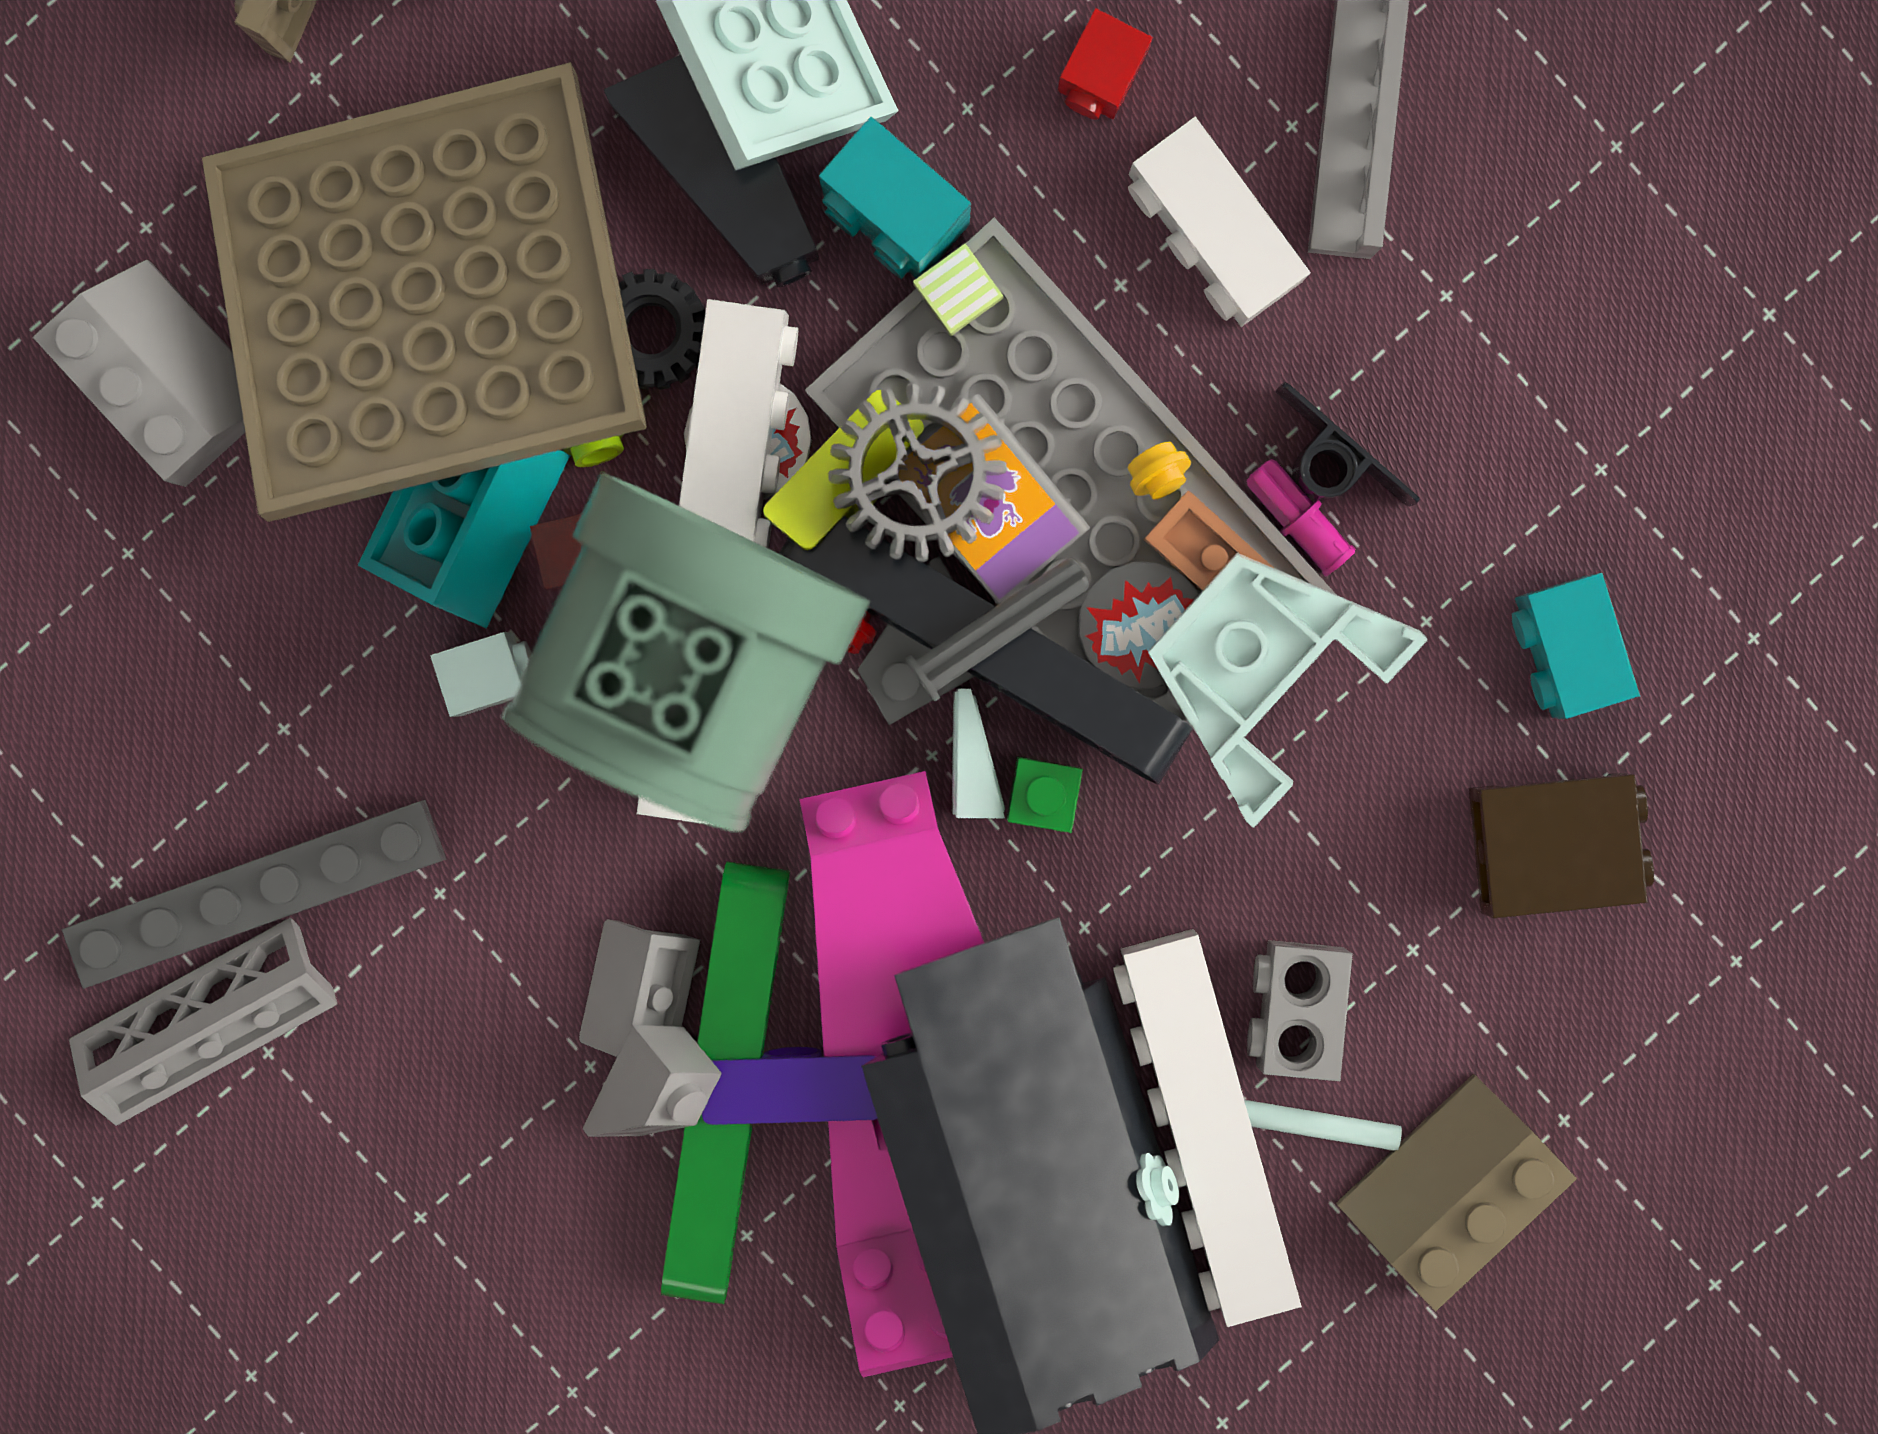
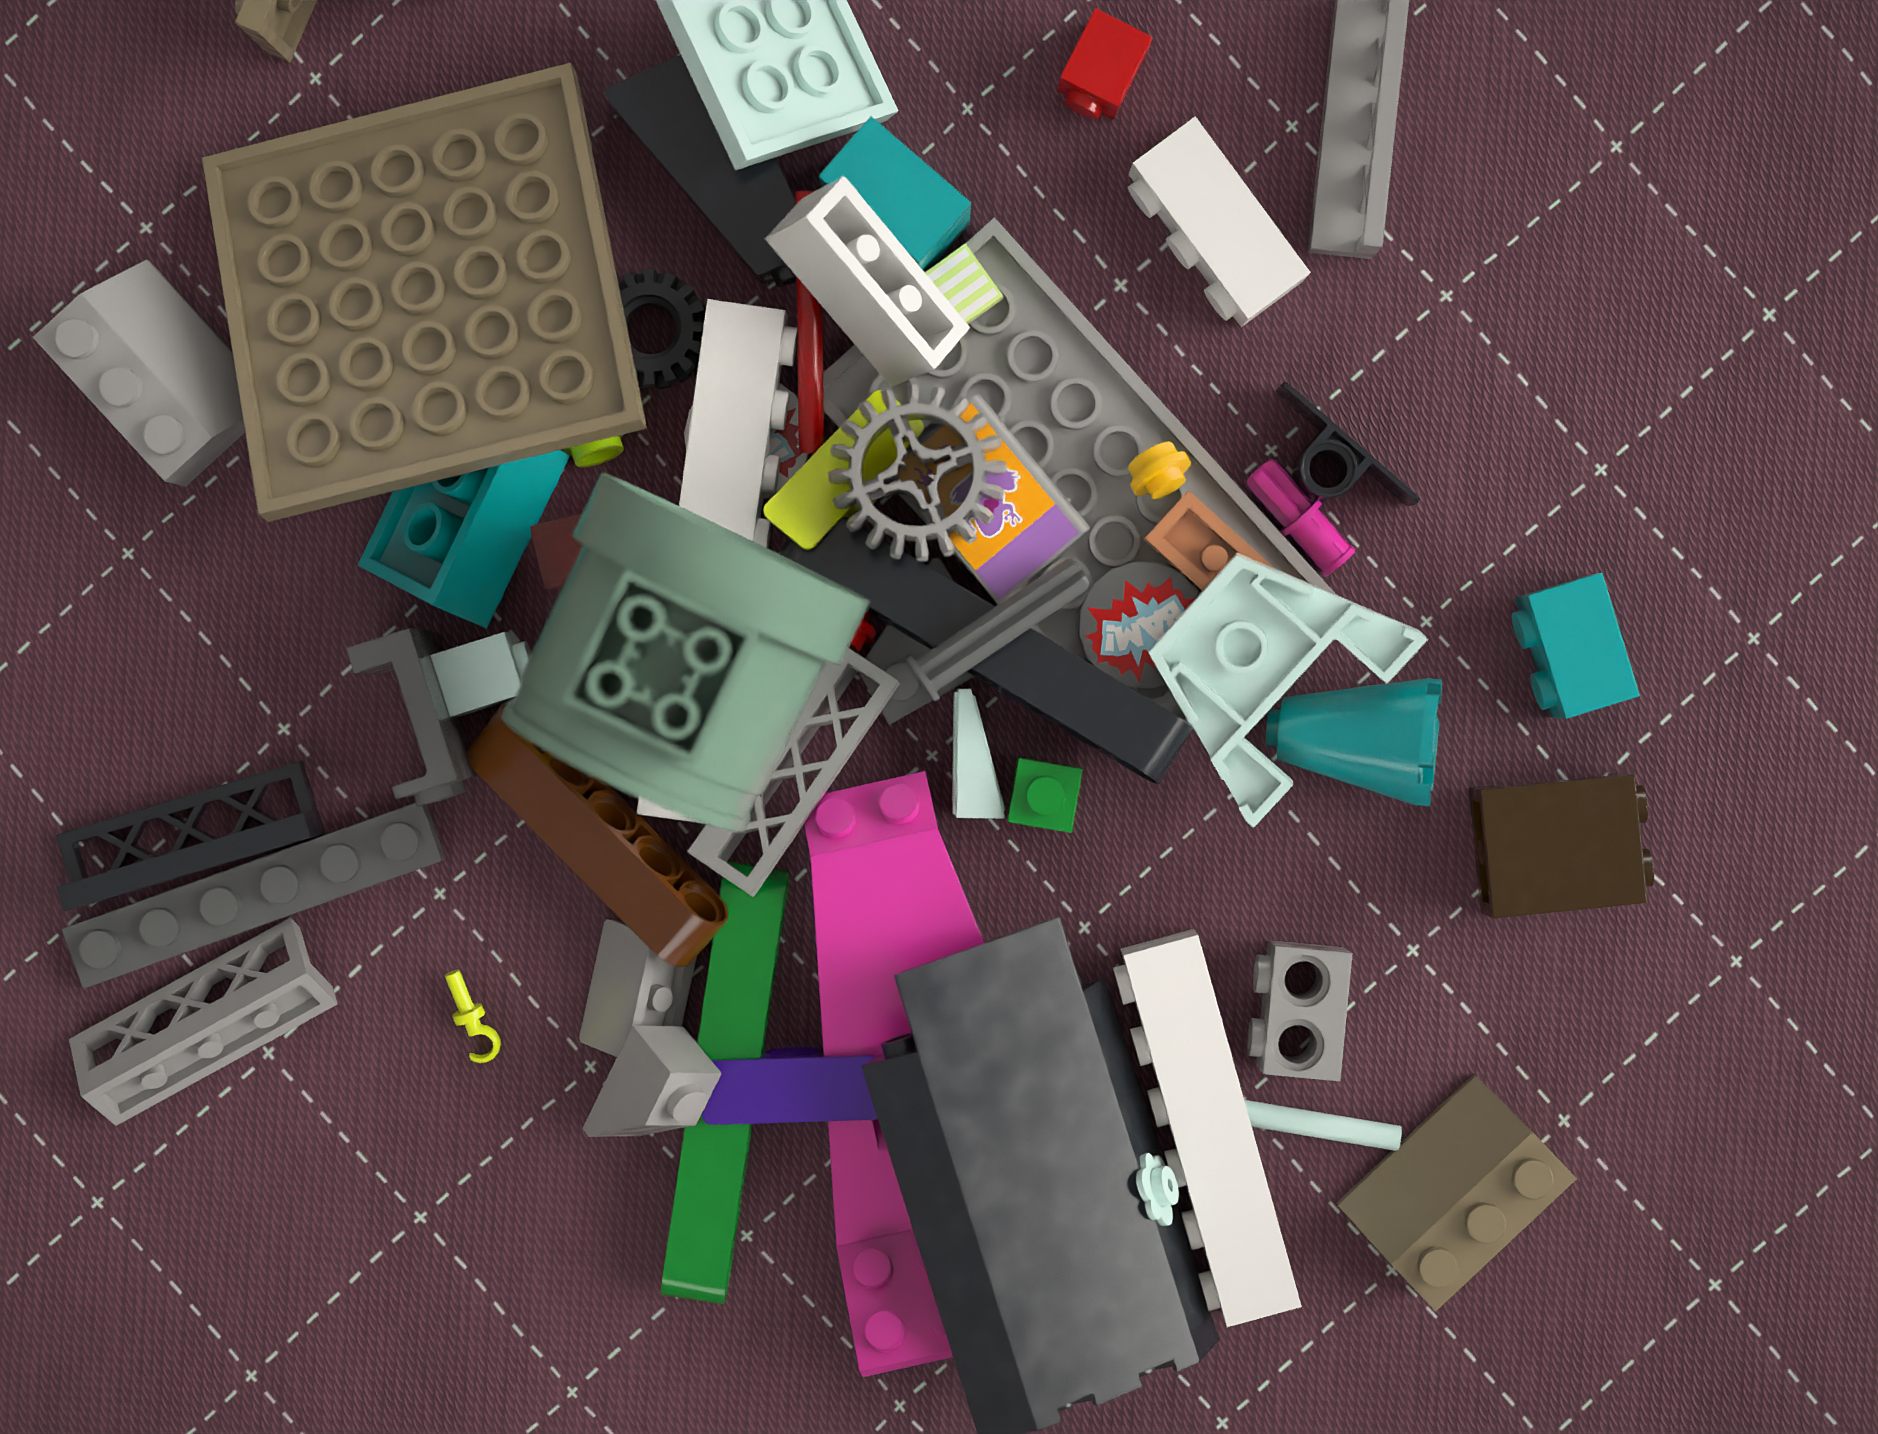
(181, 860): none -> black fence
(439, 736): none -> dark grey panel
(469, 1014): none -> neon yellow hand
(602, 842): none -> reddish brown beam
(717, 844): none -> light grey fence
(809, 365): none -> red bar
(867, 282): none -> white brick
(1364, 736): none -> teal cone

